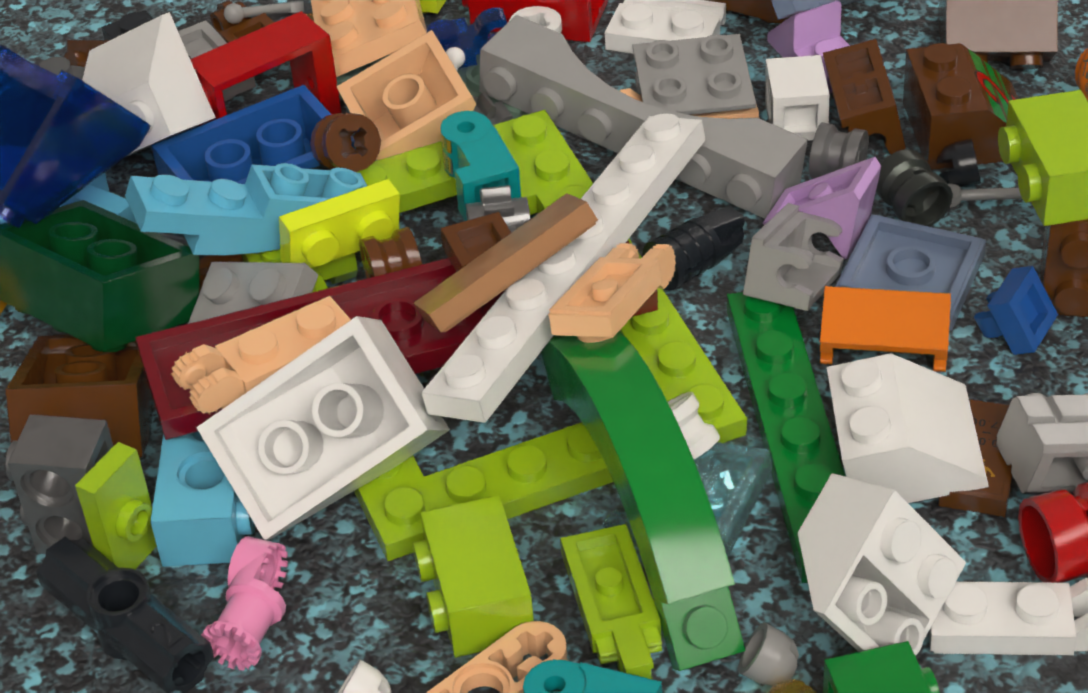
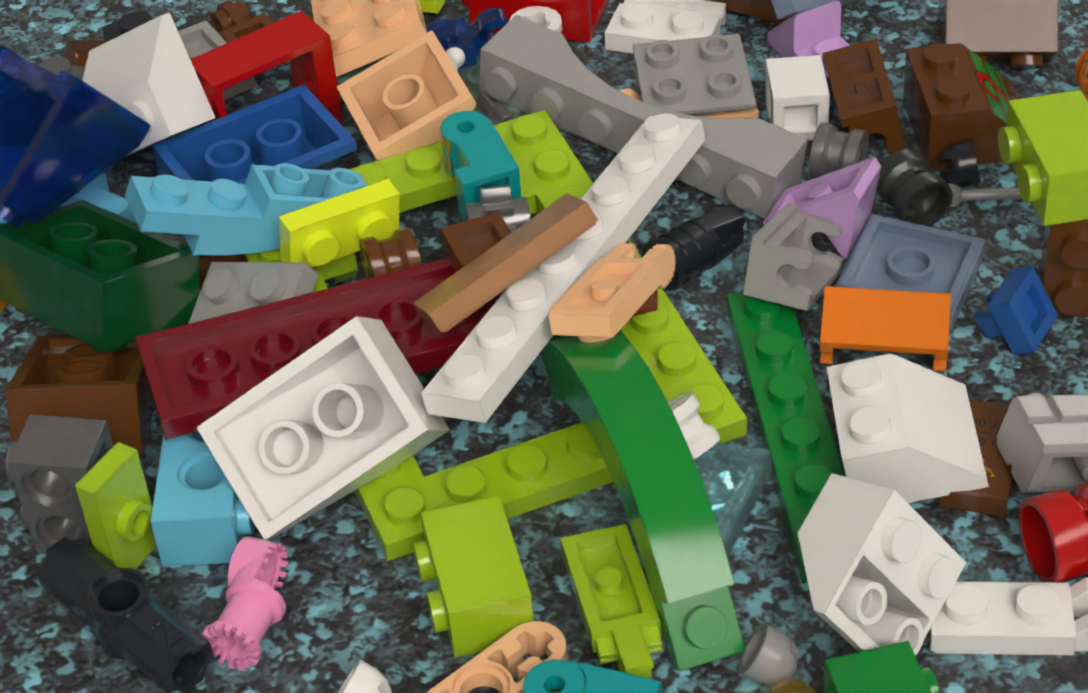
(235, 13): light grey hinge -> none
(238, 365): light nougat hinge -> none
(333, 138): reddish brown wheel -> none

